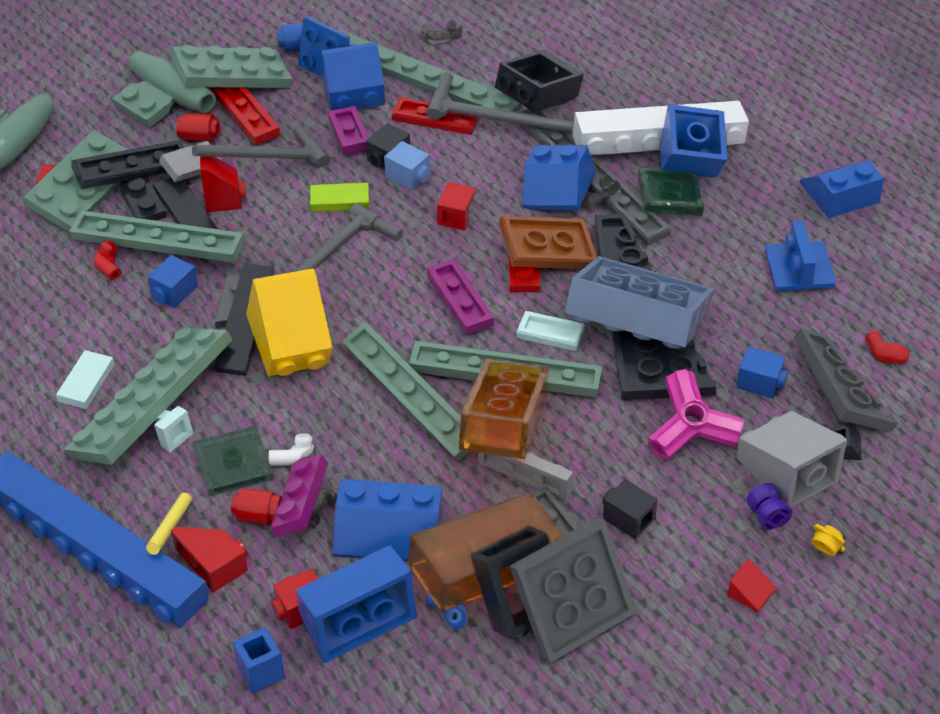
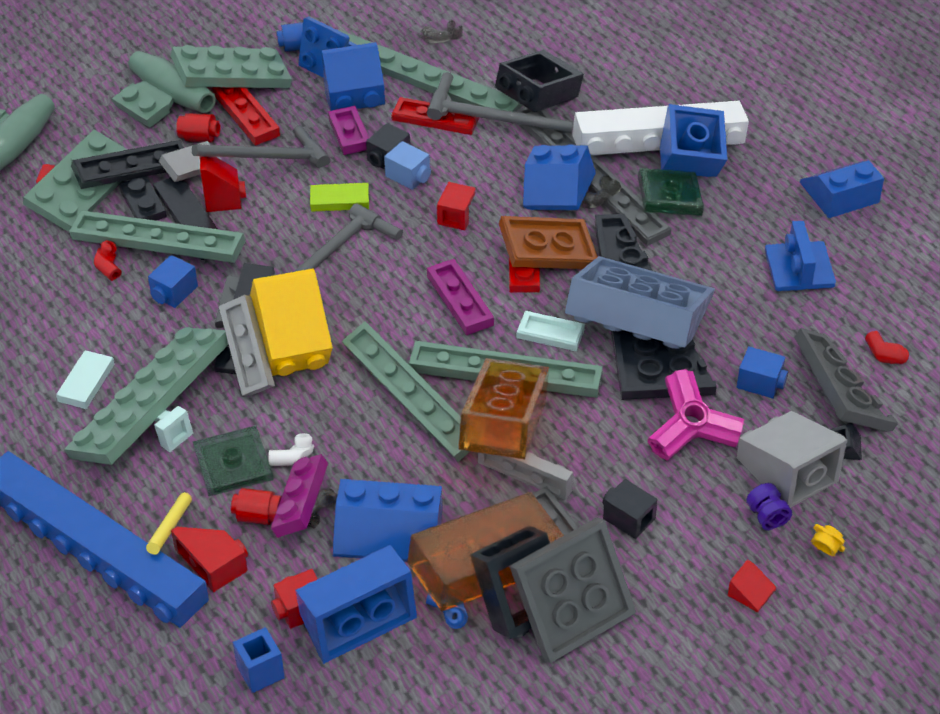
(246, 345): none -> light grey plate

